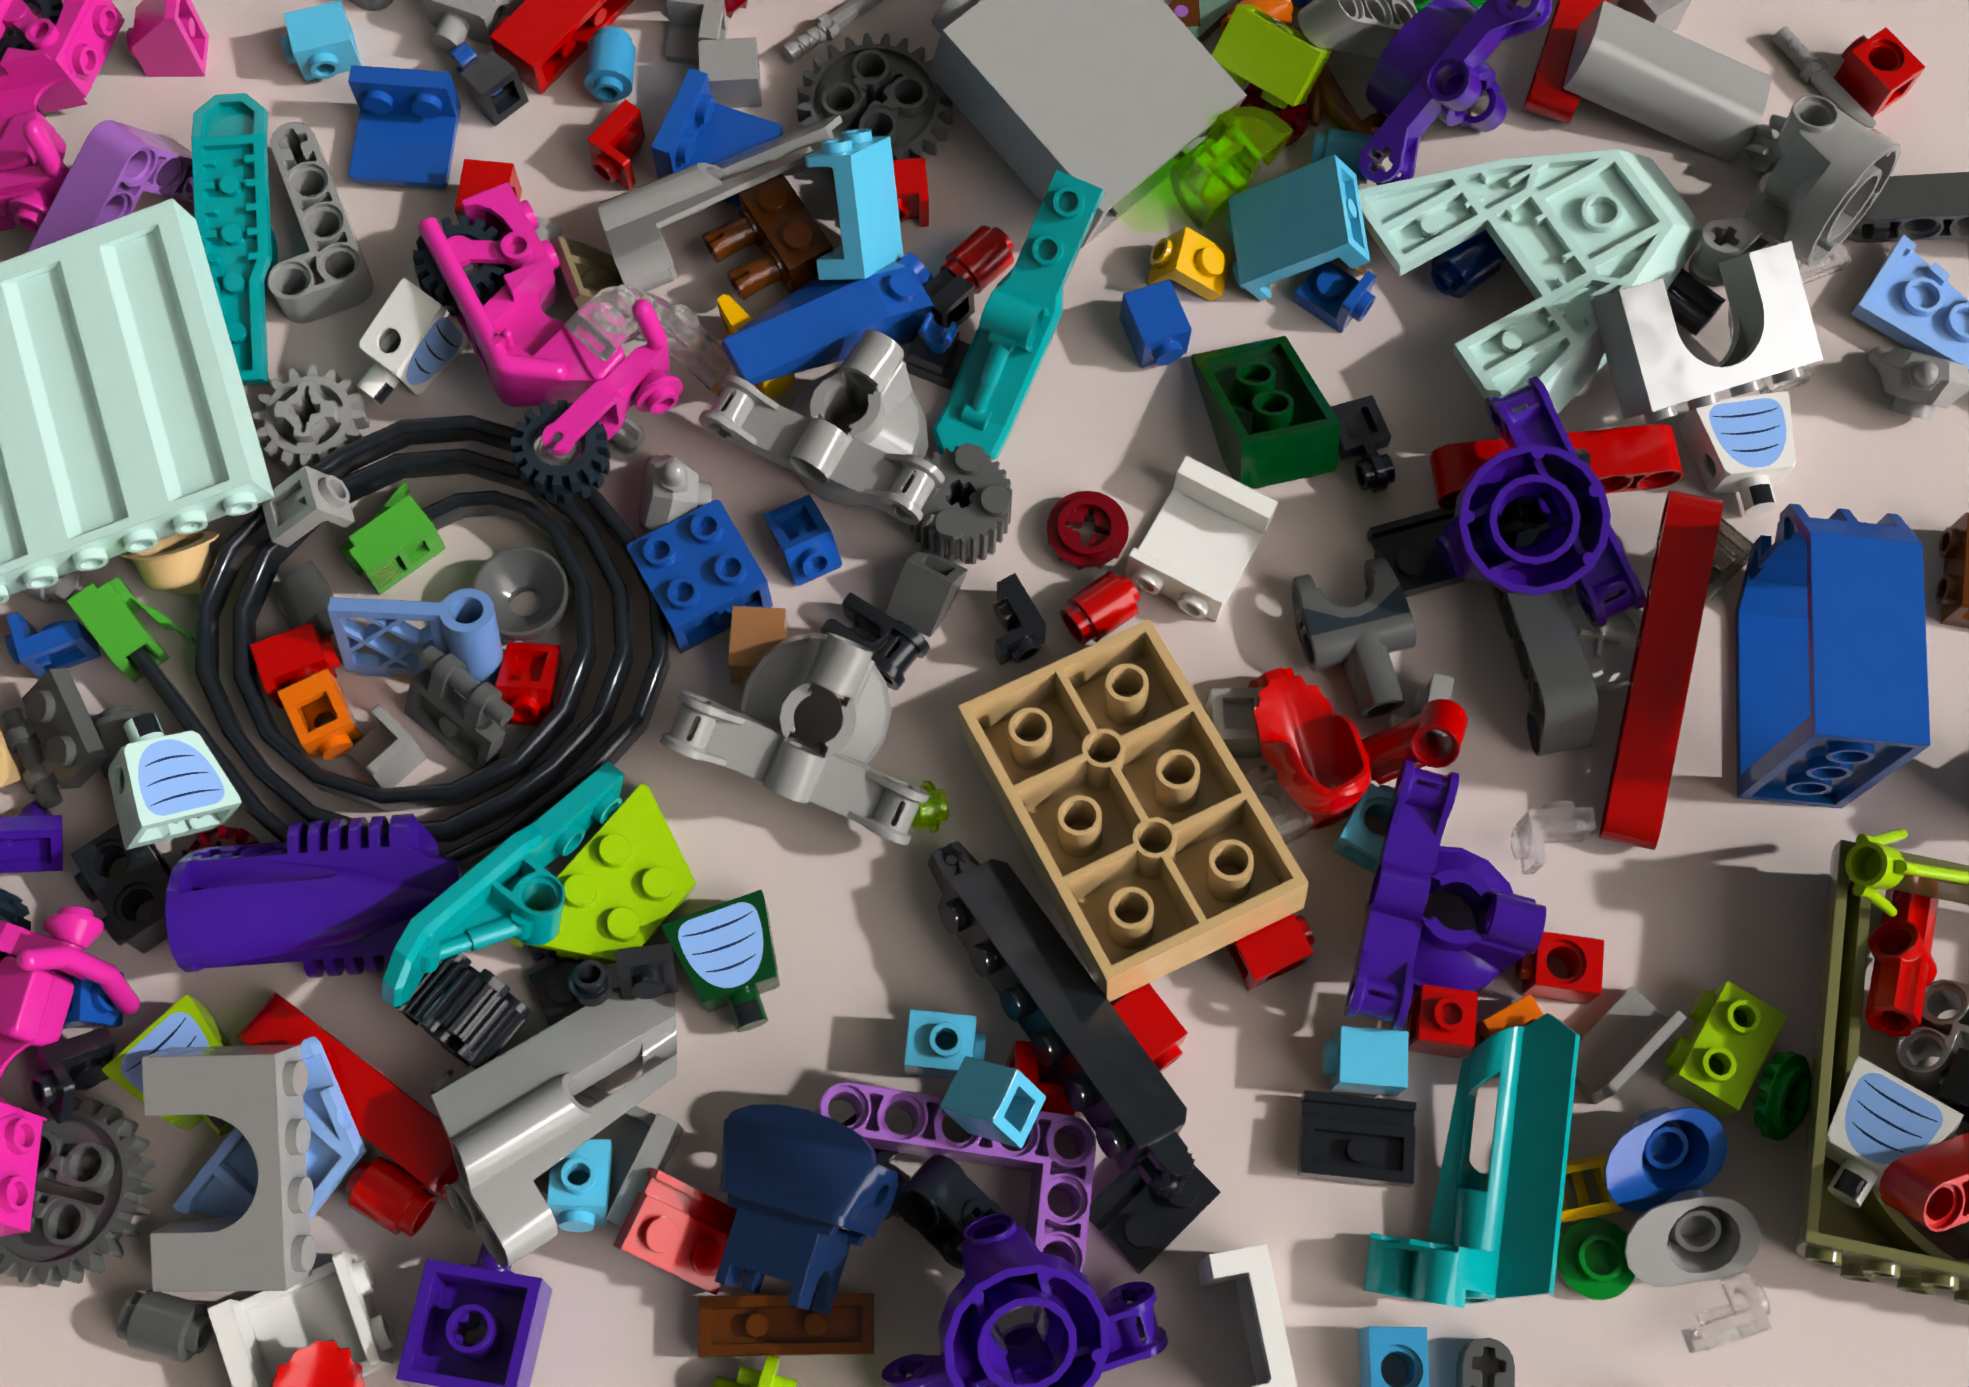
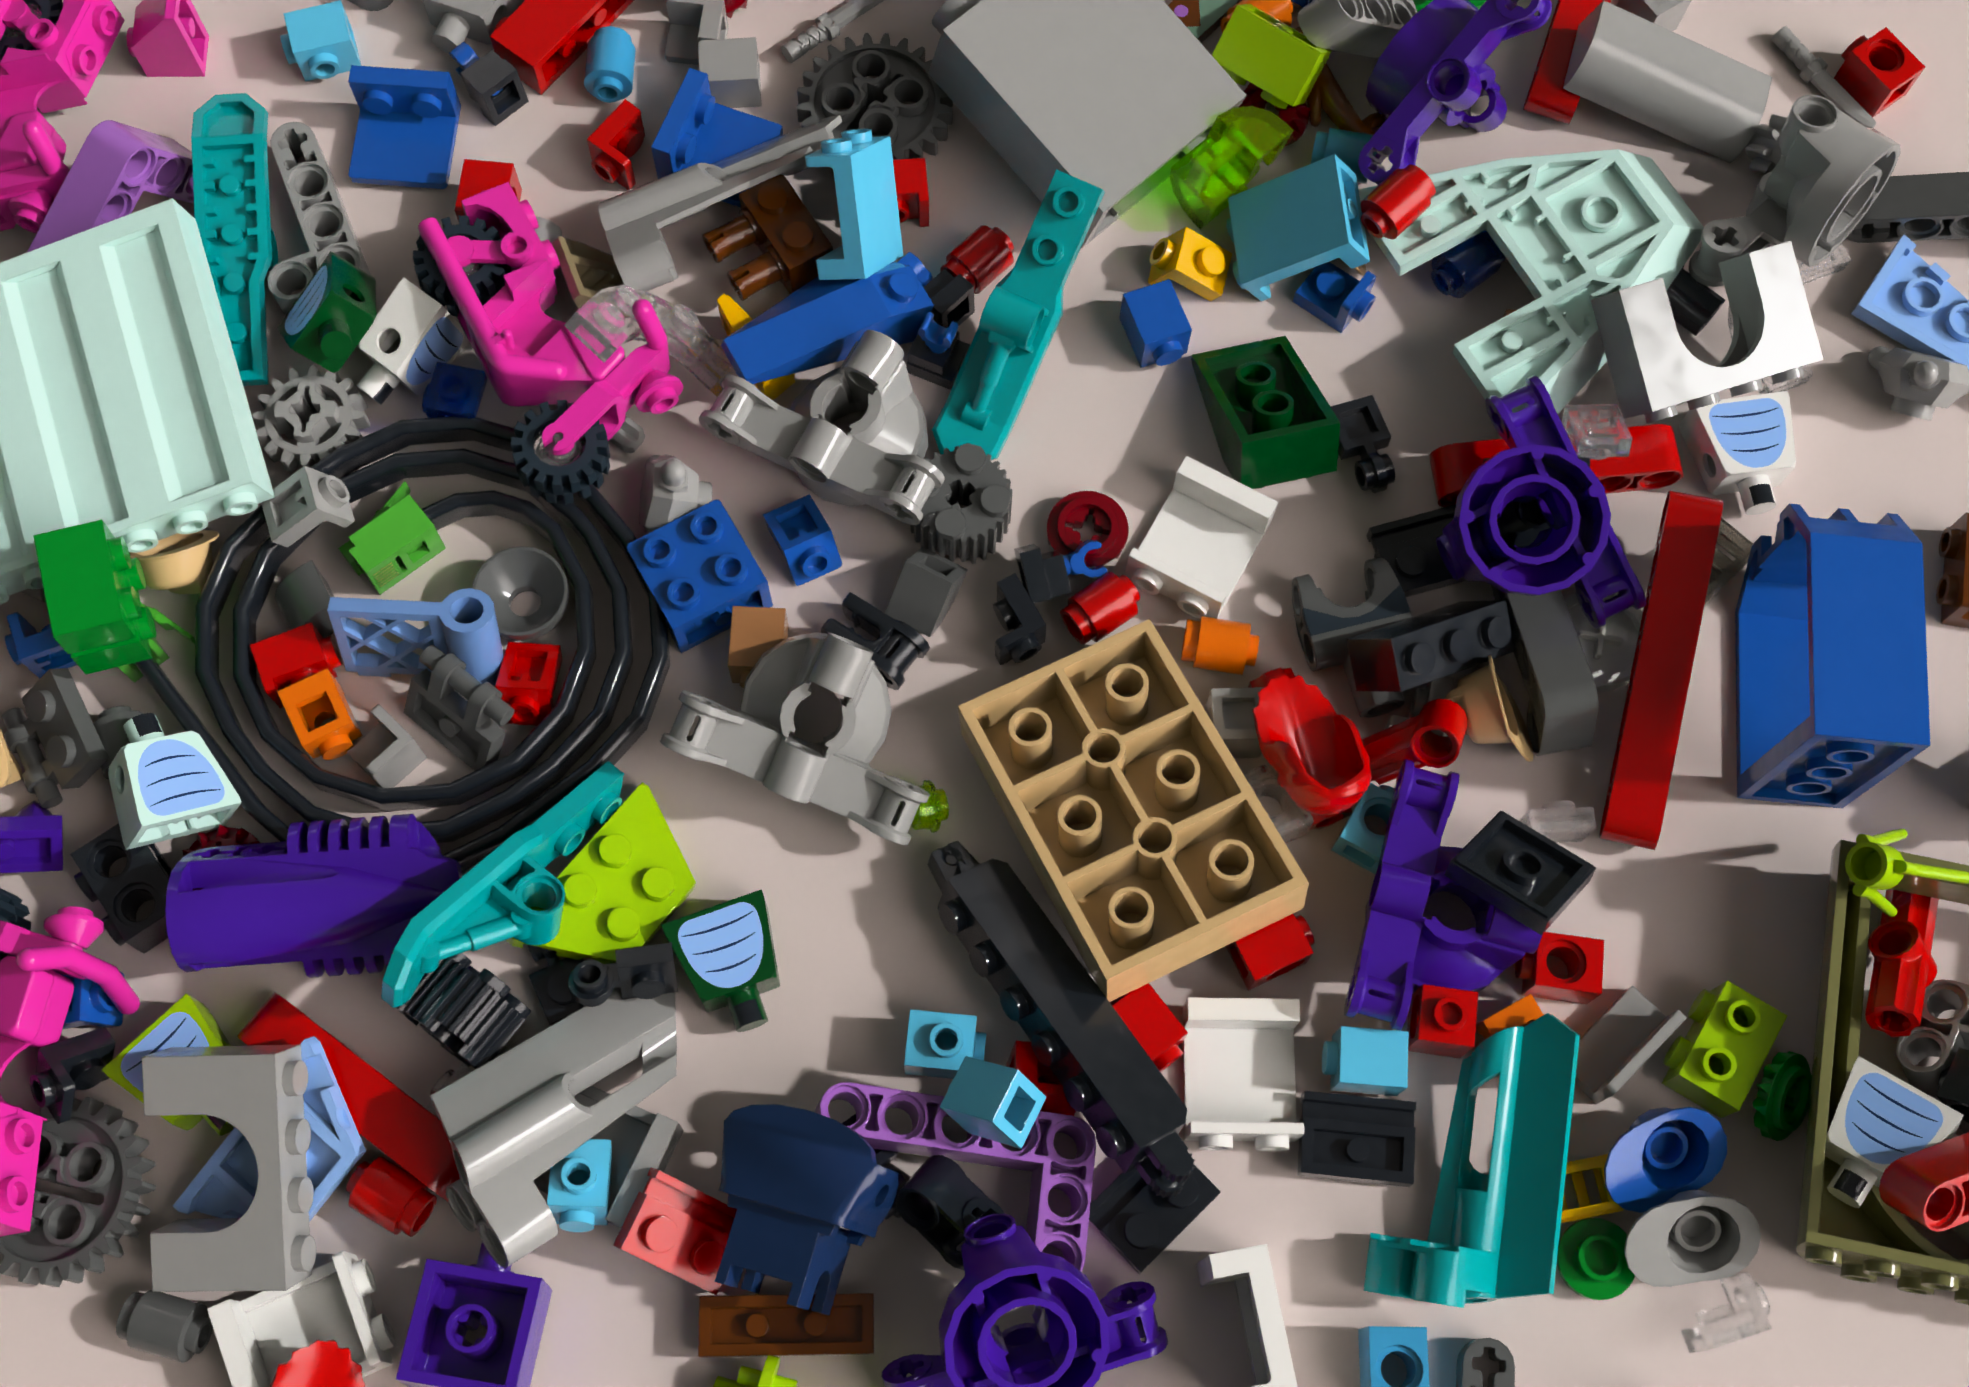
(94, 596): none -> green piece
(325, 320): none -> dark green torso
(454, 391): none -> clear blue bracket
(1048, 573): none -> black piece
(1219, 645): none -> orange brick
(1240, 1072): none -> white panel
(1397, 202): none -> red brick
(1430, 646): none -> black brick
(1491, 710): none -> tan piece
(1520, 872): none -> black tile
(1597, 431): none -> clear bracket

